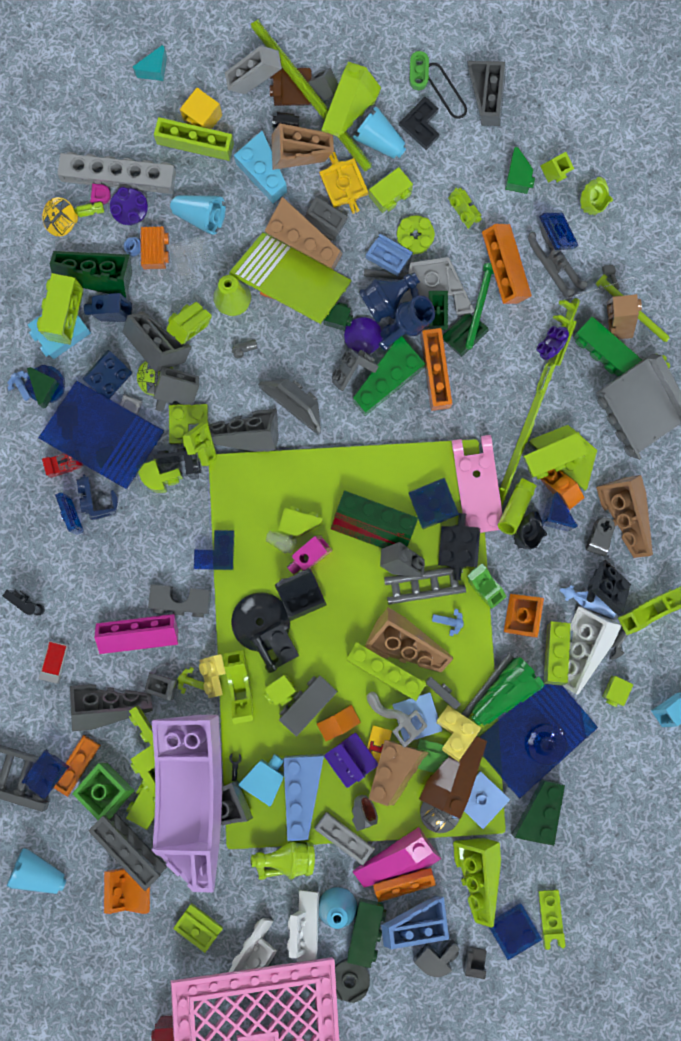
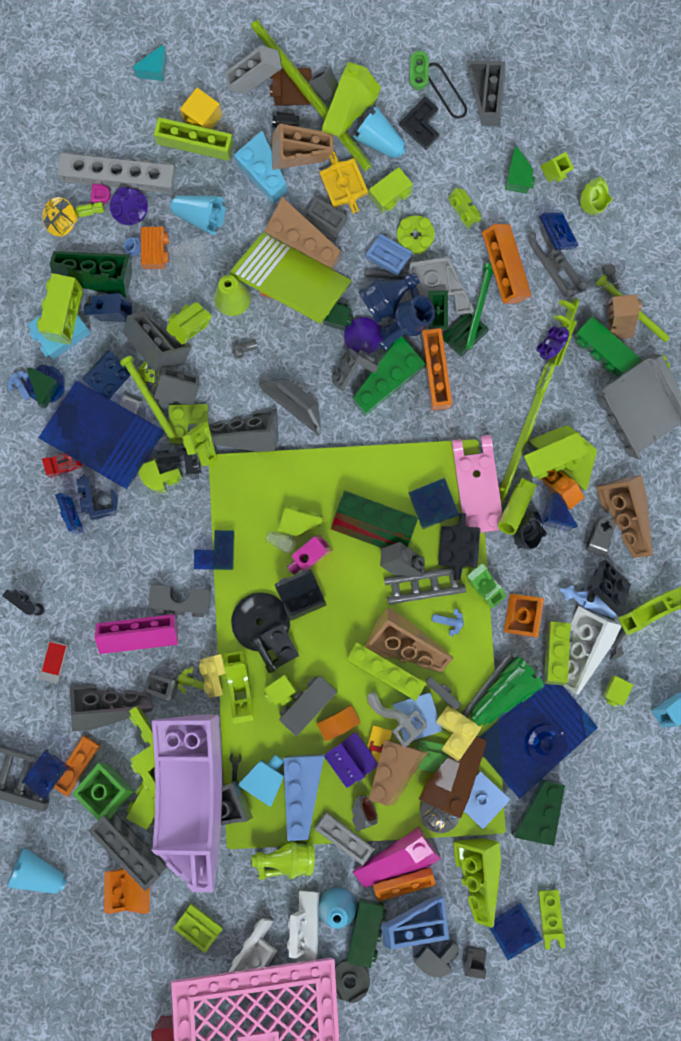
(127, 361): none -> lime bar

